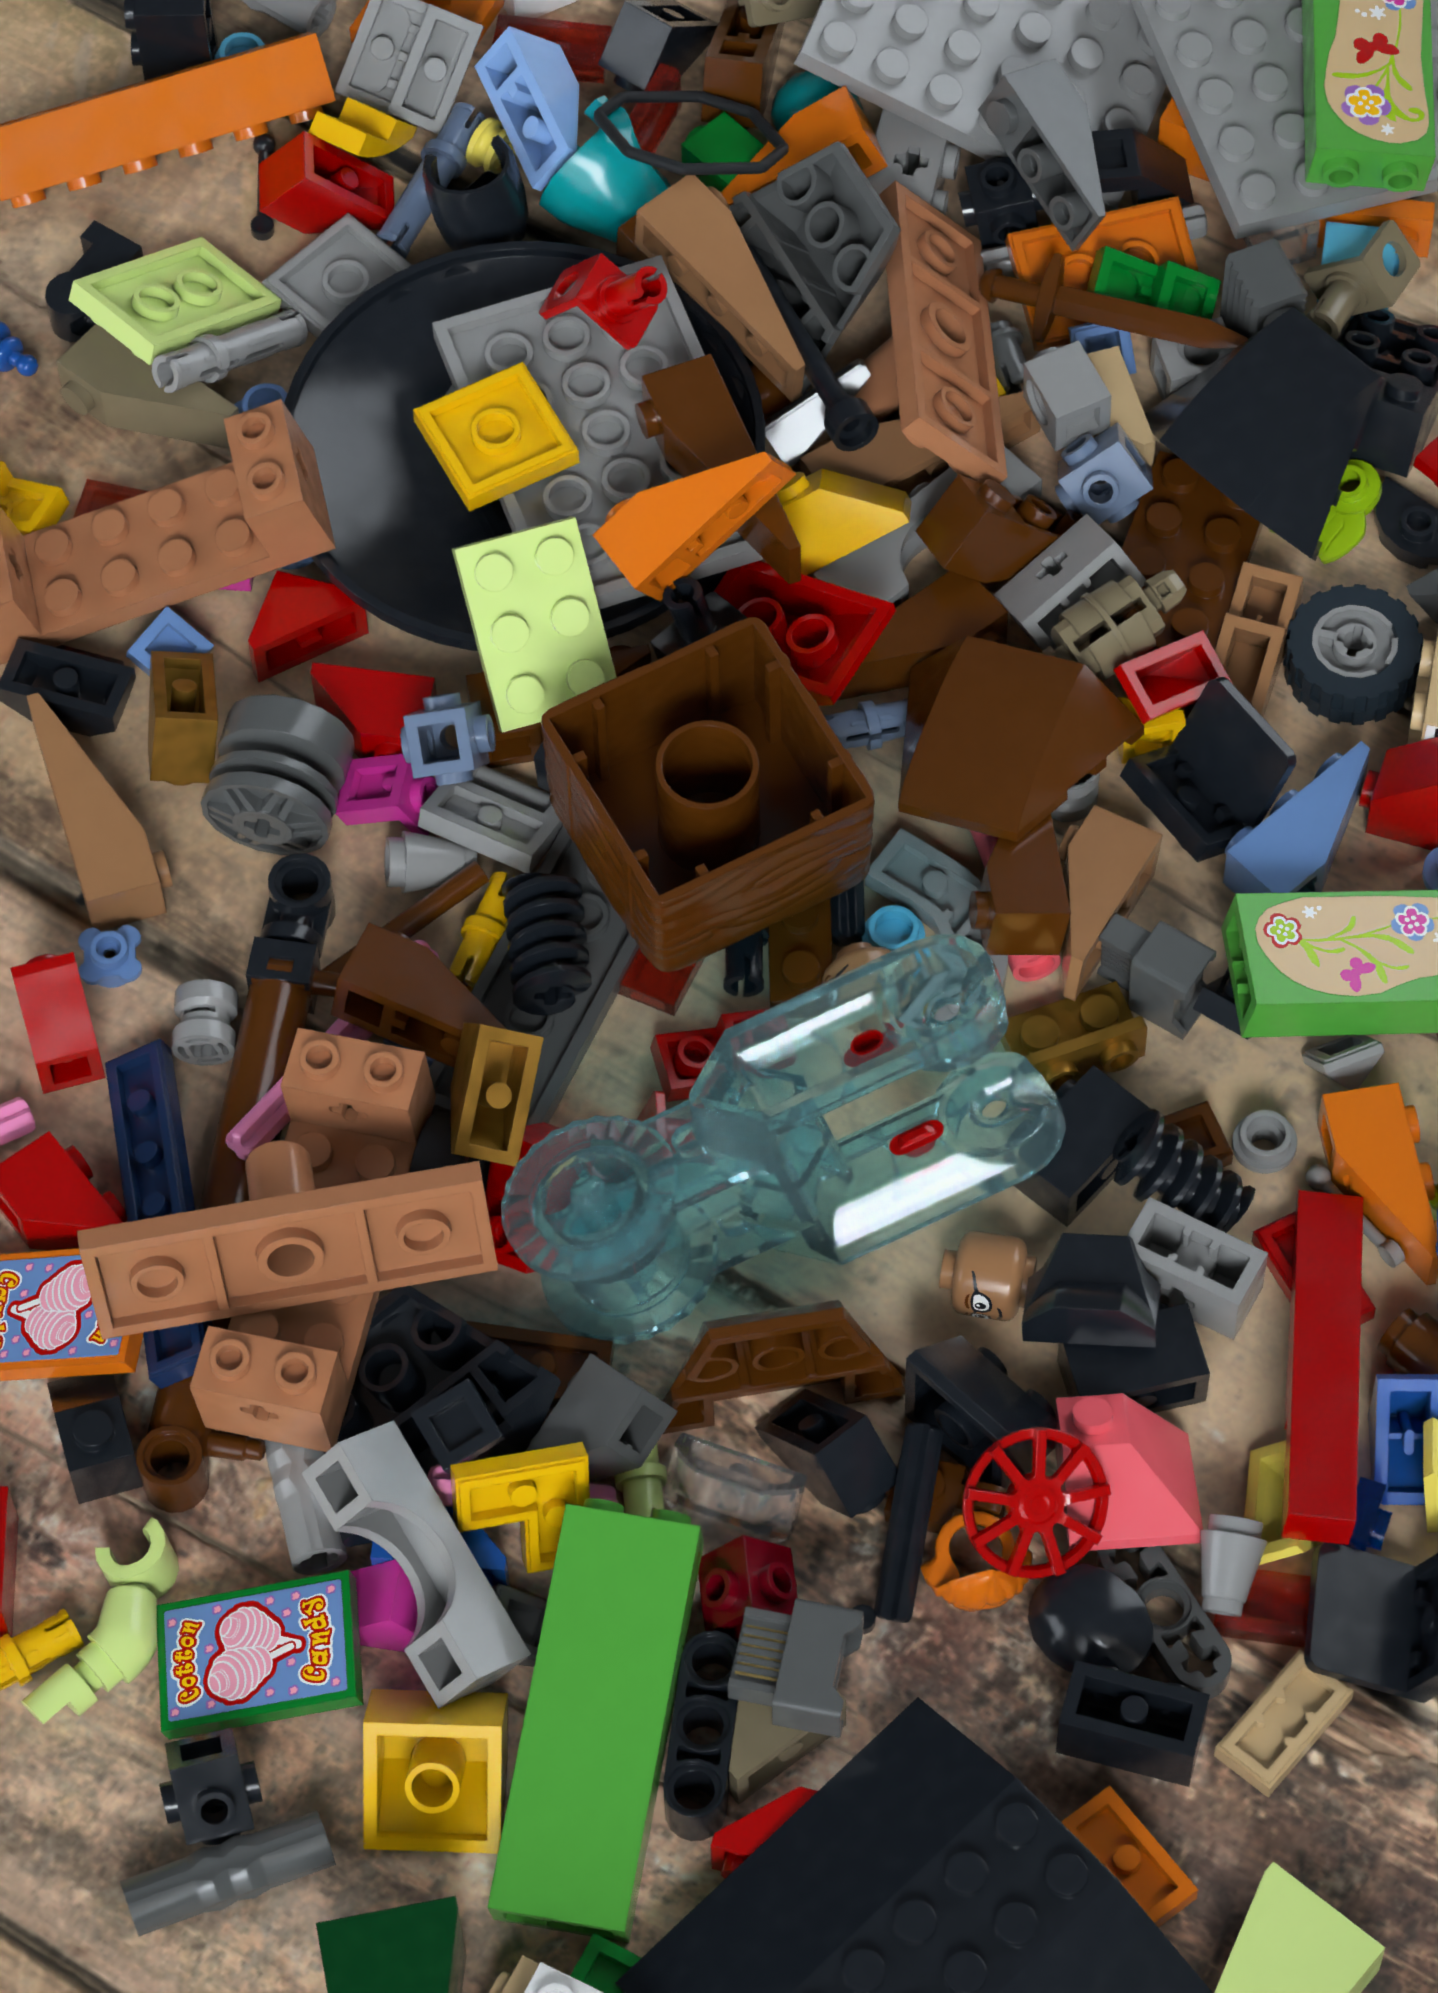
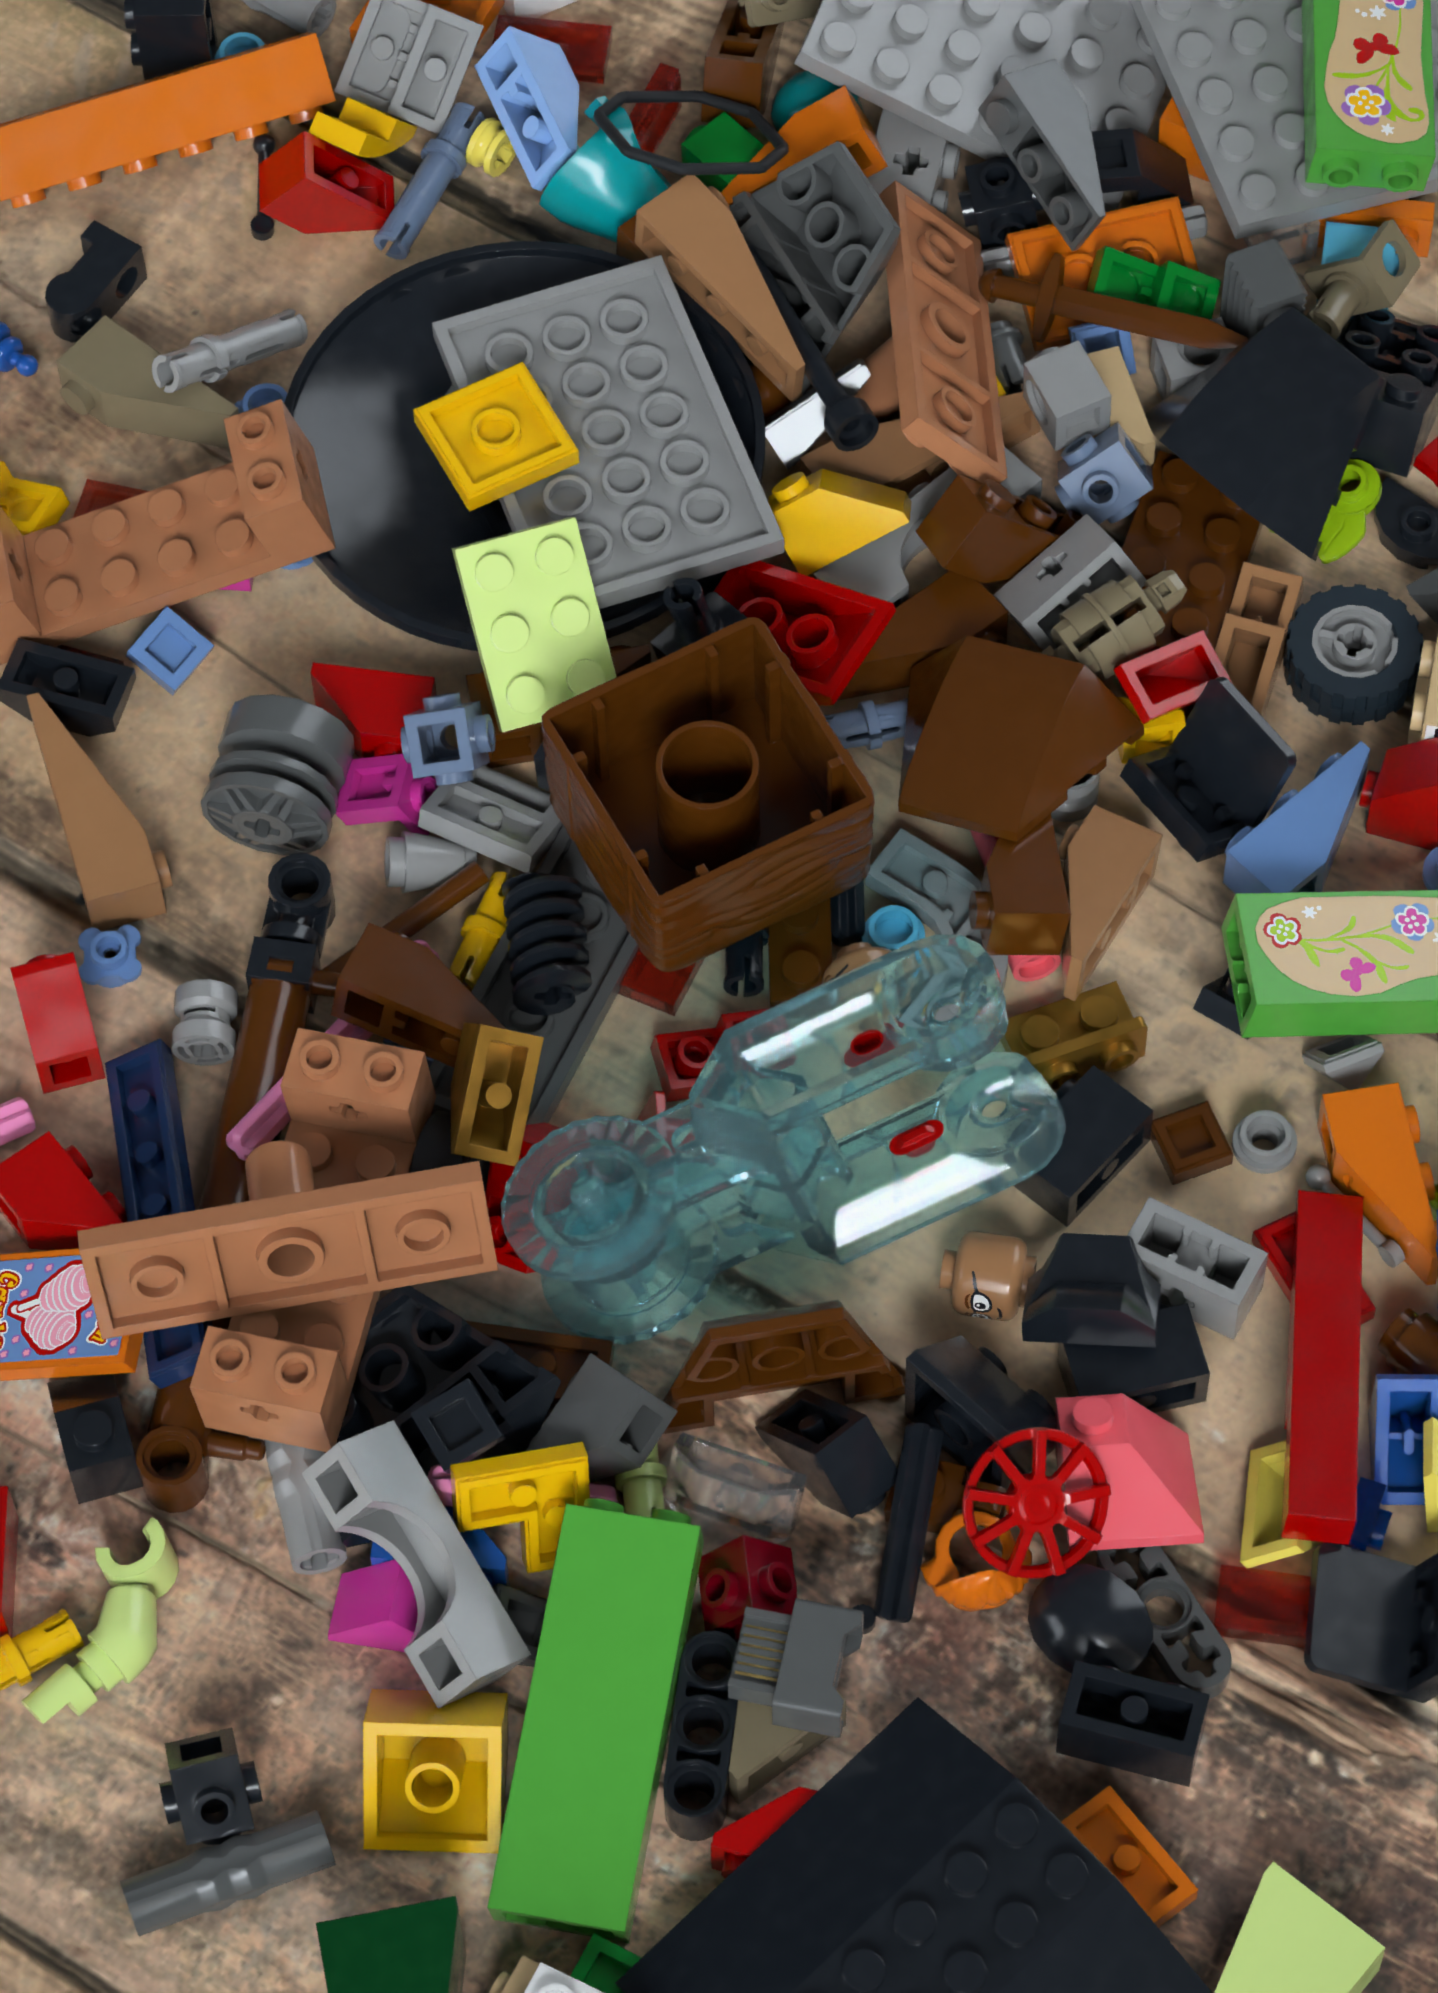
(172, 298): yellowish green plate -> none
(182, 717): pearl gold slope -> none
(259, 1655): tile -> none
(300, 623): red slope -> none
(333, 272): light grey plate -> none
(484, 211): black piece -> none
(609, 297): red bracket -> none
(651, 35): black slope -> none
(681, 523): orange slope -> none
(700, 430): reddish brown slope -> none
(1157, 969): dark grey piece -> none
(1179, 1172): black piece -> none
(1229, 1562): light grey cone -> none
(1282, 1725): tan plate -> none

